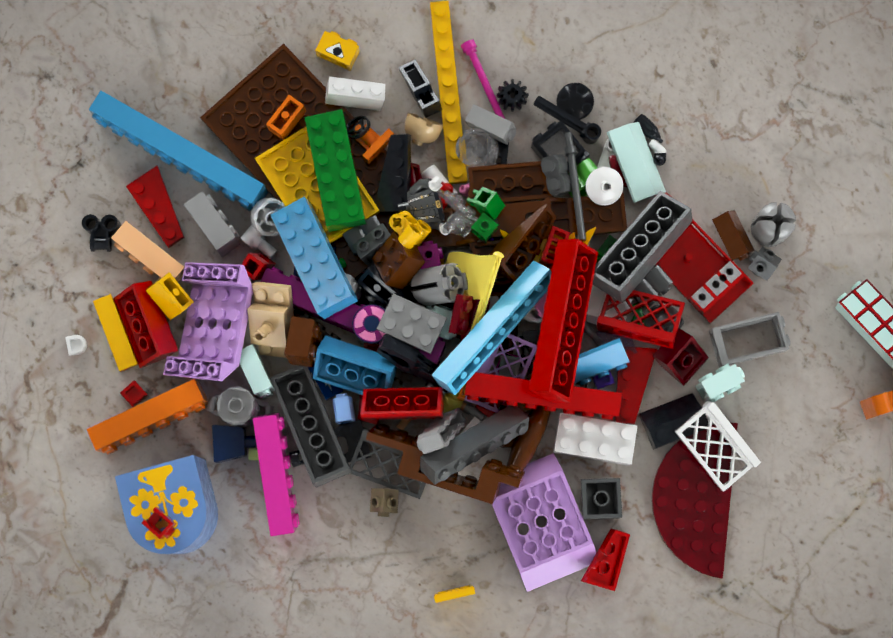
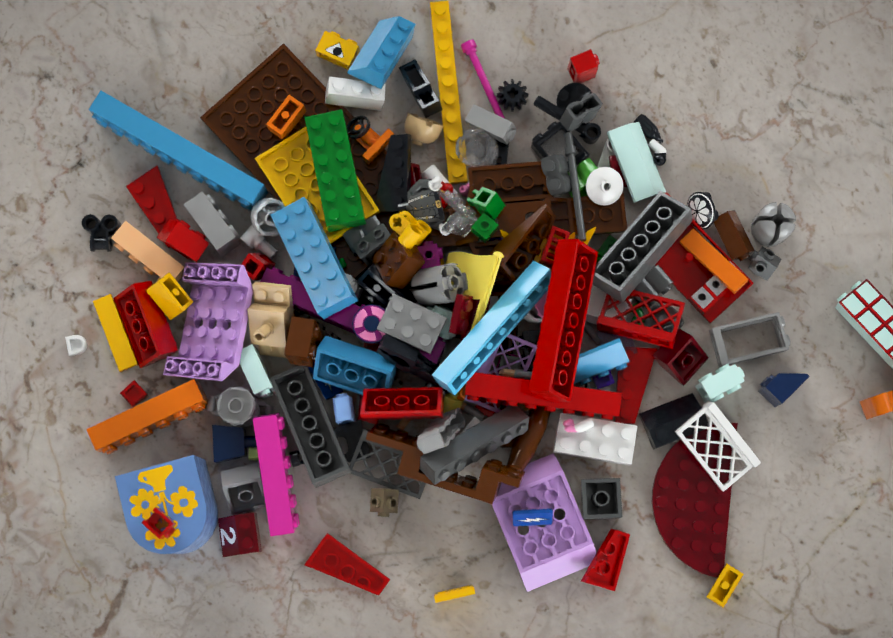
(183, 240): none -> red brick
(239, 534): none -> dark red slope
(243, 488): none -> light grey slope
(340, 562): none -> red wing
(382, 51): none -> dark azure slope
(516, 373): none -> piece
(532, 517): none -> blue slope
(578, 427): none -> arm
(581, 112): none -> dark grey brick
(583, 66): none -> red brick
(702, 209): none -> dish
(714, 261): none -> orange tile
(724, 585): none -> yellow slope
(781, 386): none -> dark blue slope

